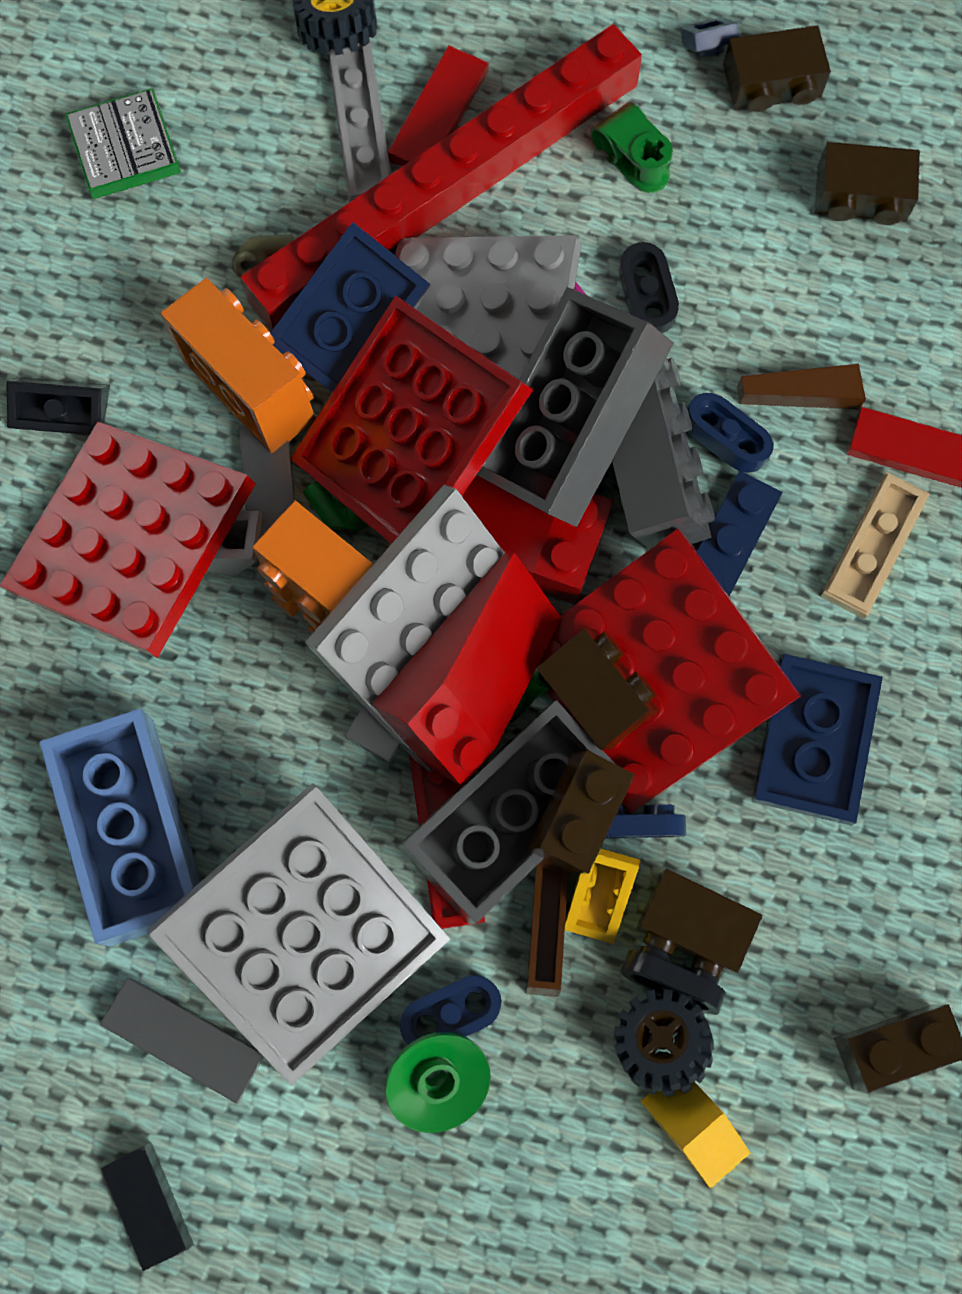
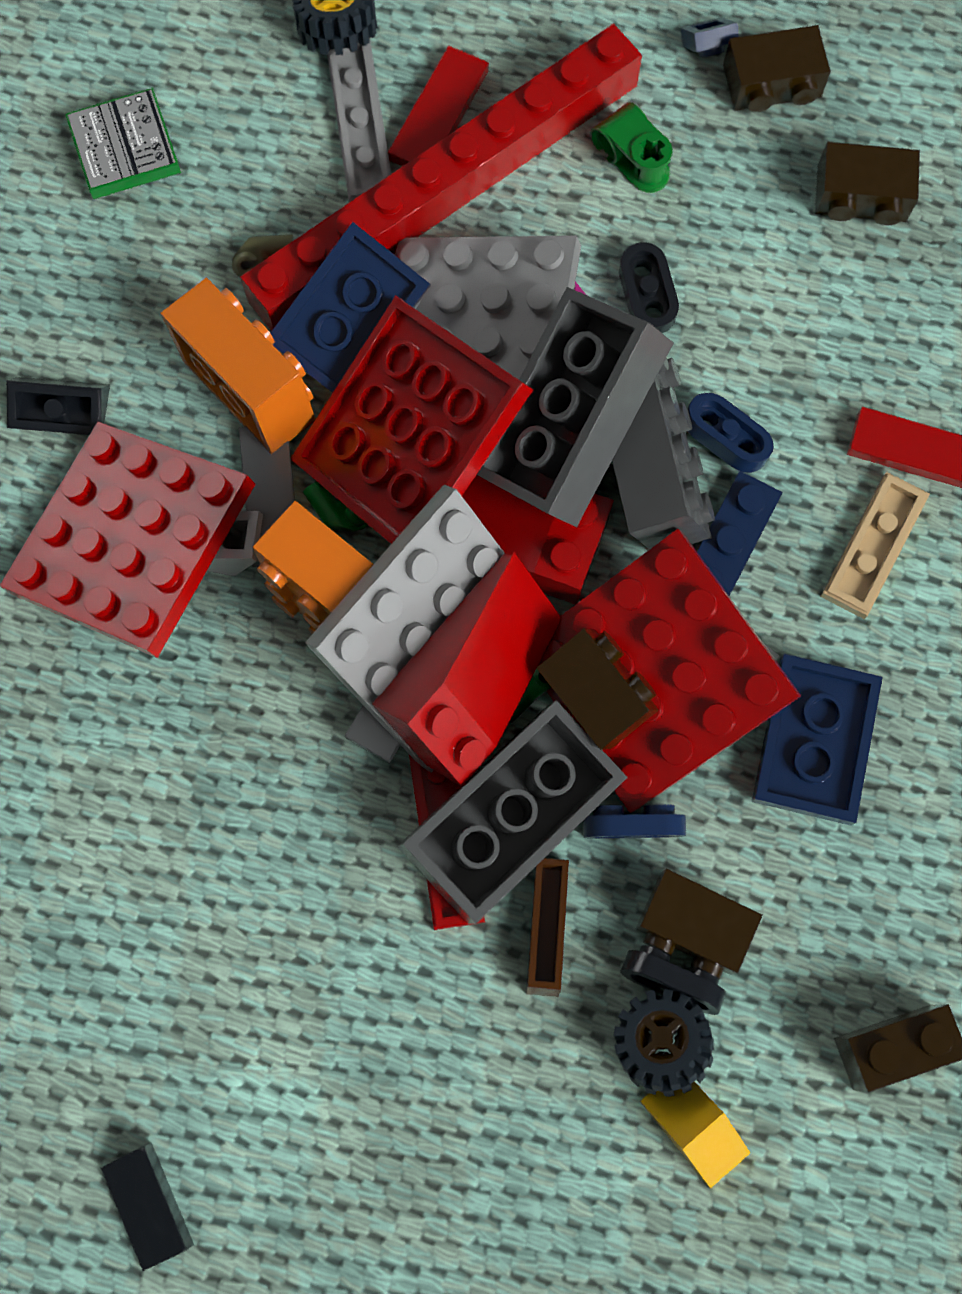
(121, 824): medium blue brick -> none
(182, 1040): dark grey tile -> none
(299, 934): light grey plate -> none
(441, 1101): green dish -> none
(449, 1009): dark blue plate -> none
(581, 812): dark brown brick -> none
(602, 896): yellow slope -> none
(814, 388): reddish brown piece -> none

